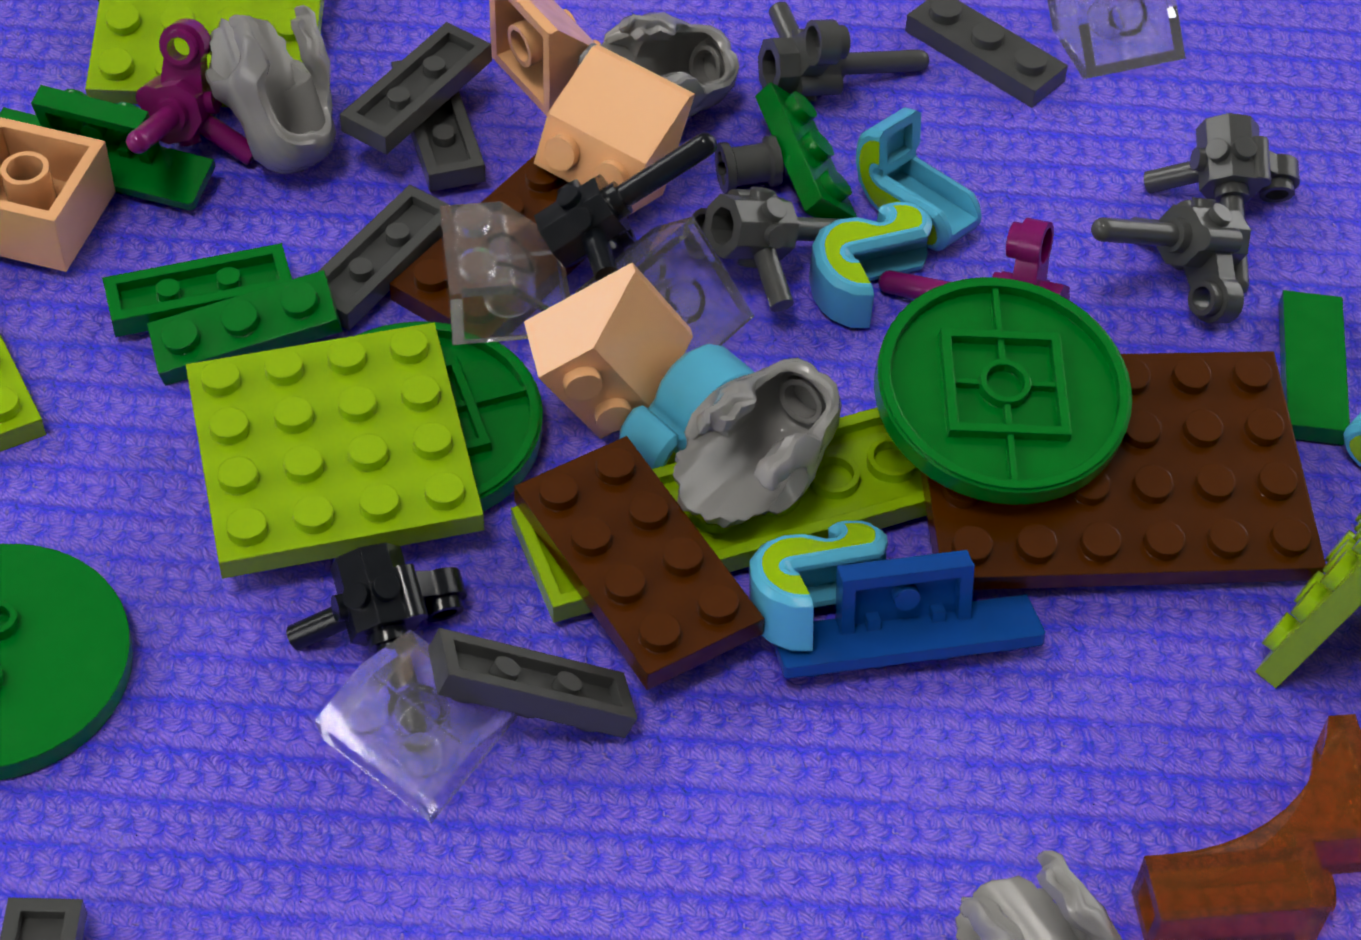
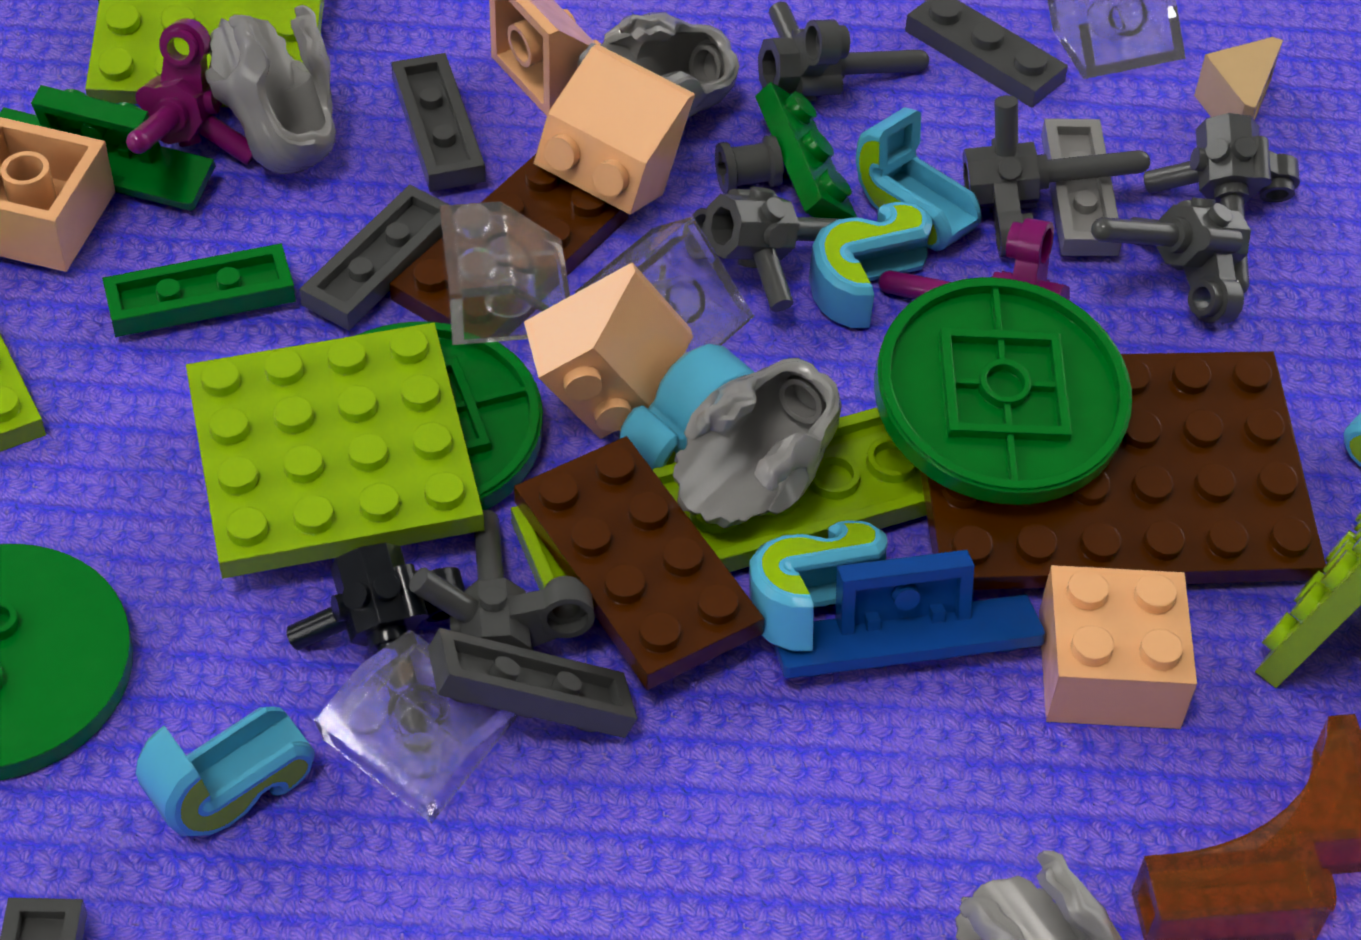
(224, 775): none -> medium azure animal
(245, 324): green plate -> none
(415, 88): dark grey plate -> none
(502, 610): none -> dark grey piece
(592, 216): black piece -> none
(1011, 173): none -> dark grey piece
(1083, 200): none -> light grey plate
(1117, 647): none -> light nougat brick
(1237, 77): none -> tan slope
(1314, 365): green tile -> none

